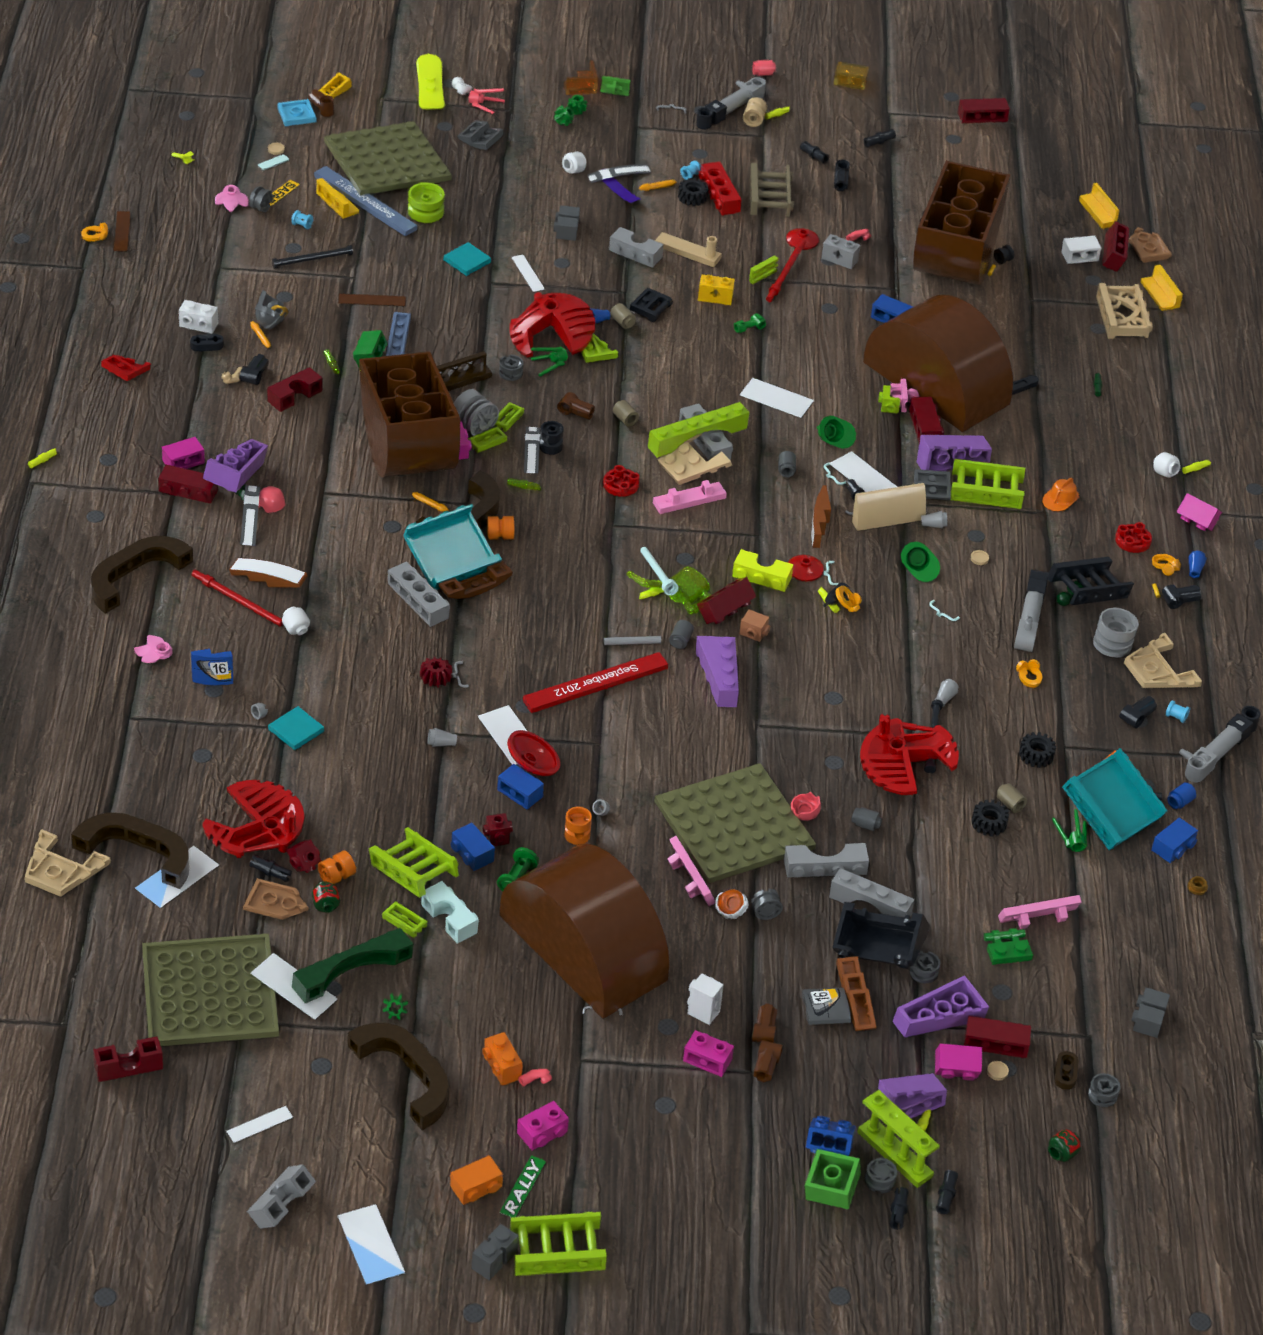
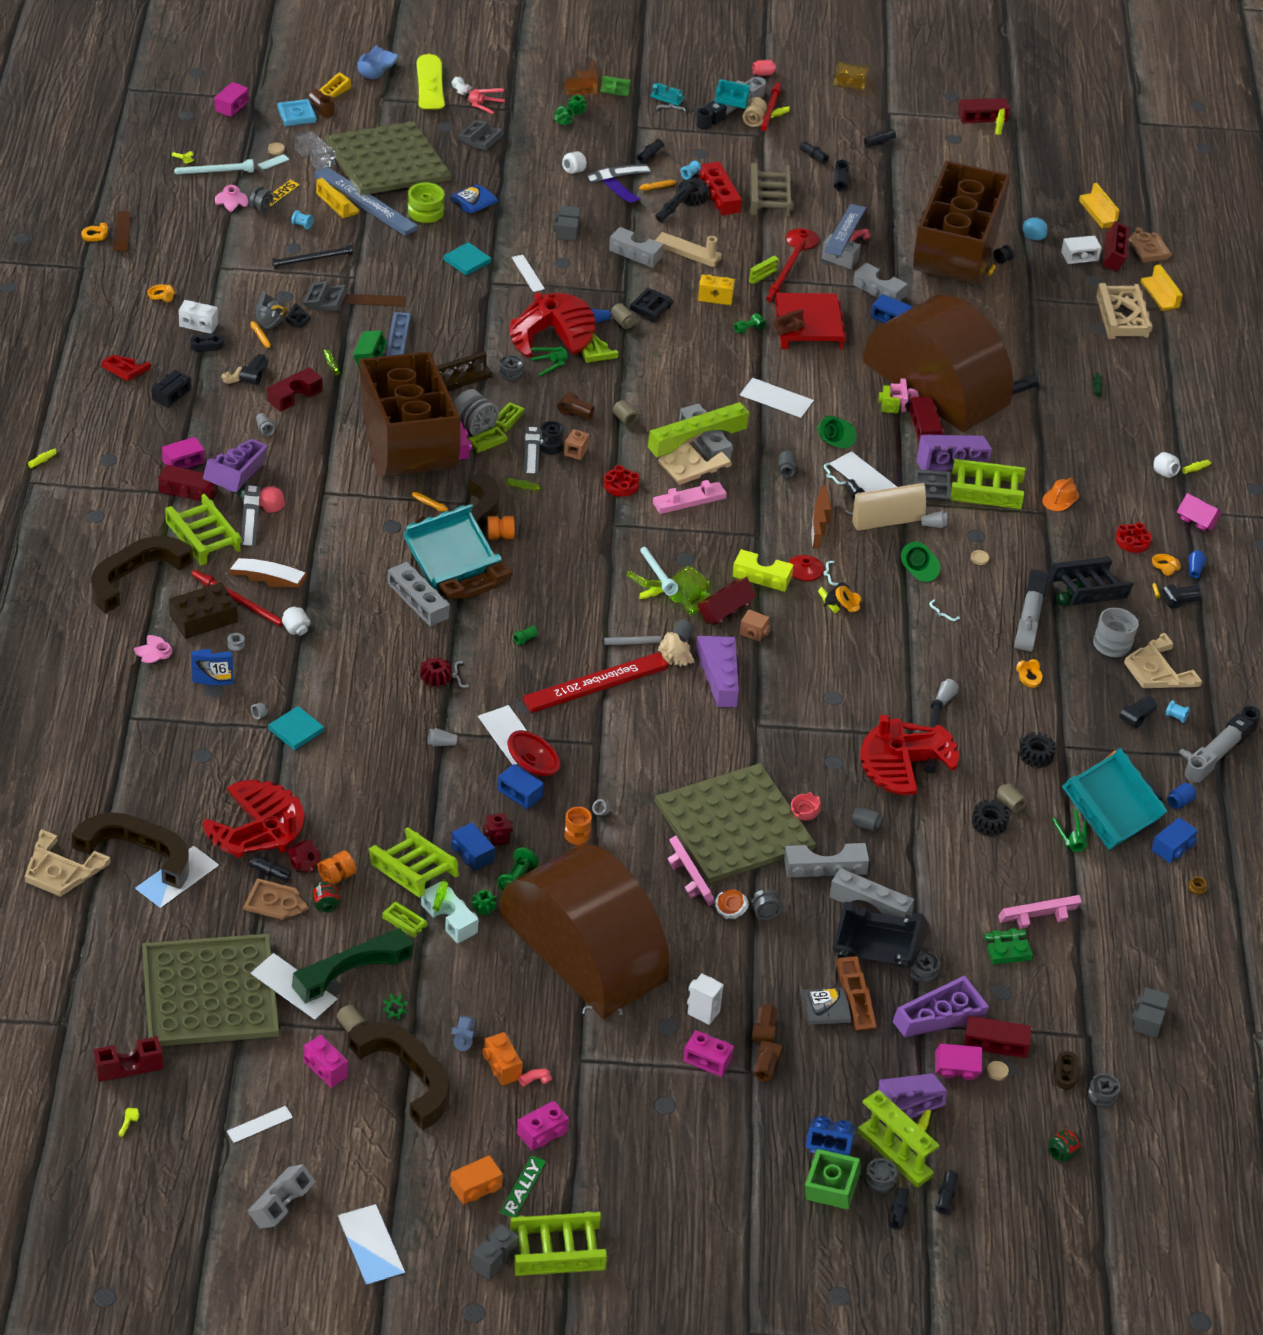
(131, 1114): none -> neon yellow hand
(167, 295): none -> light orange piece
(171, 388): none -> black brick
(185, 534): none -> lime fence
(203, 610): none -> dark brown piece
(231, 99): none -> dark pink brick
(236, 646): none -> light grey bush
(246, 166): none -> light aqua piece
(265, 425): none -> light grey cone
(298, 316): none -> black piece
(320, 153): none -> clear arch
(325, 297): none -> dark grey slope
(325, 1061): none -> dark pink brick
(350, 1017): none -> dark tan brick
(375, 63): none -> medium blue hair
(440, 895): none -> clear neon green piece
(465, 1032): none -> sand blue hips
(474, 198): none -> blue slope
(483, 902): none -> green gear
(521, 637): none -> green pin
(576, 444): none -> nougat brick
(650, 151): none -> black pin
(670, 207): none -> black pin
(672, 96): none -> teal hinge
(675, 650): none -> tan hair
(732, 93): none -> teal hinge
(775, 92): none -> red bar
(790, 322): none -> copper hips
(820, 315): none -> red panel
(845, 230): none -> sand blue tile
(868, 280): none -> light grey arch
(1000, 121): none -> neon yellow piece
(1035, 229): none -> medium azure hair

